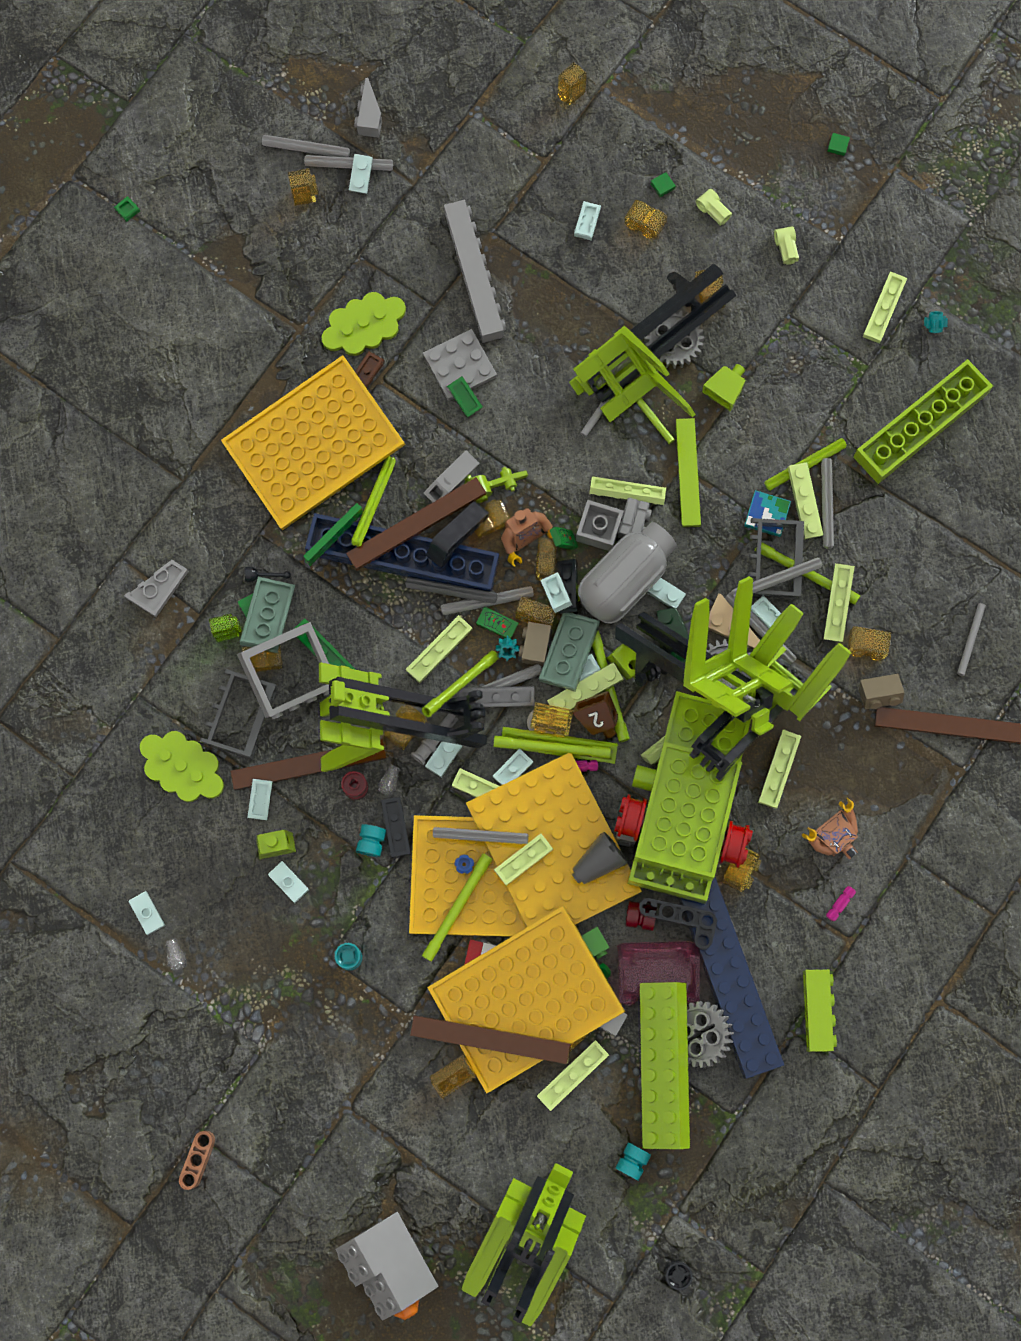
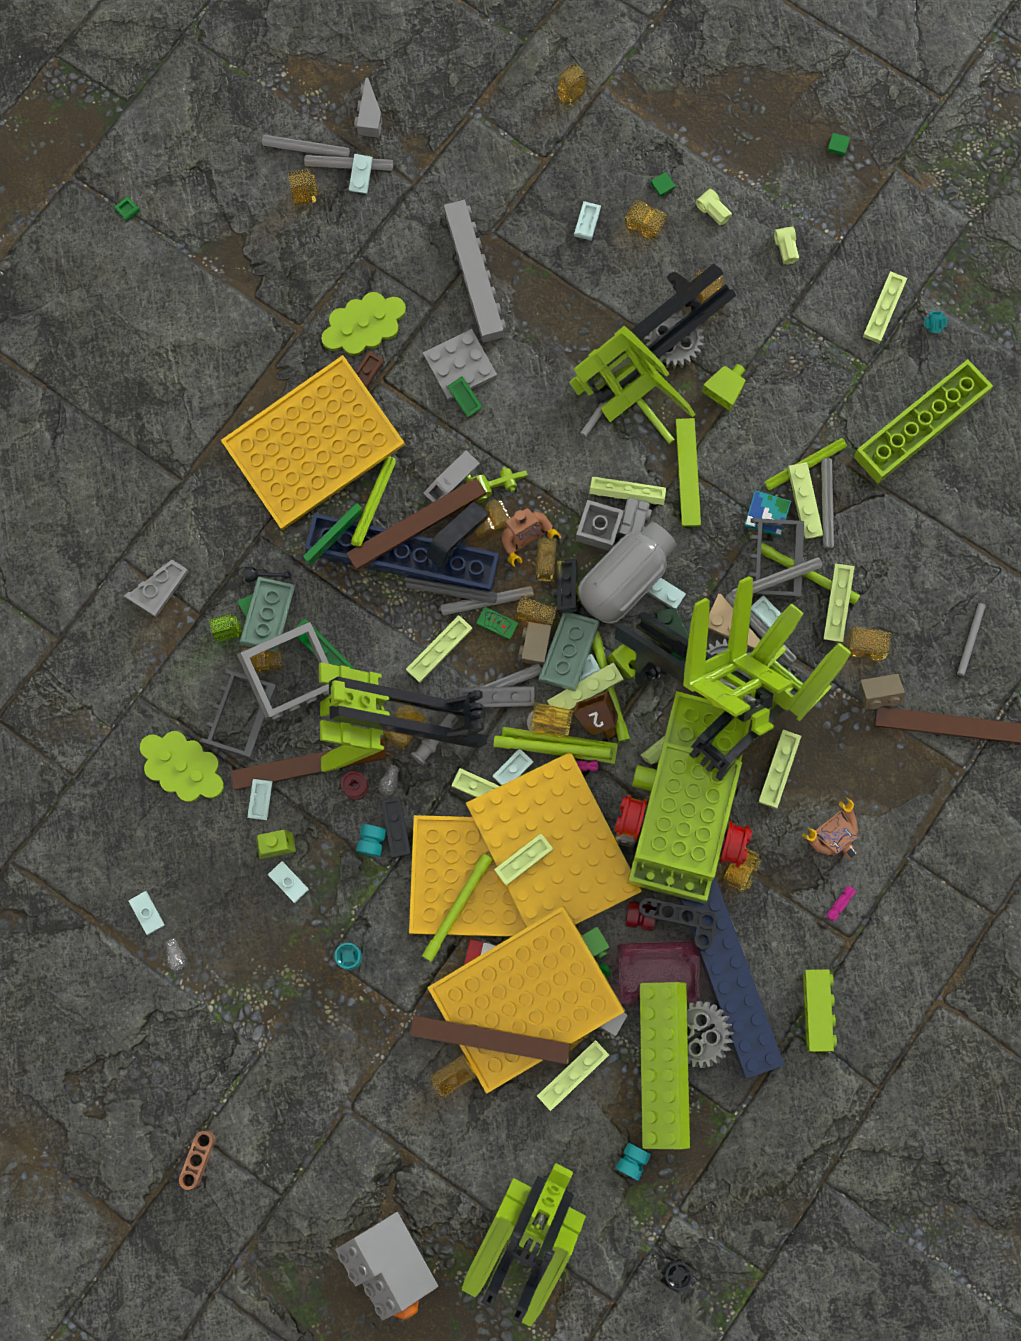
(436, 703): lime piece -> none
(442, 758): light aqua plate -> none
(464, 859): blue plate -> none
(480, 835): light grey axle -> none
(507, 643): teal gear -> none
(556, 592): light aqua plate -> none
(563, 538): green tile -> none
(599, 860): dark grey cone -> none

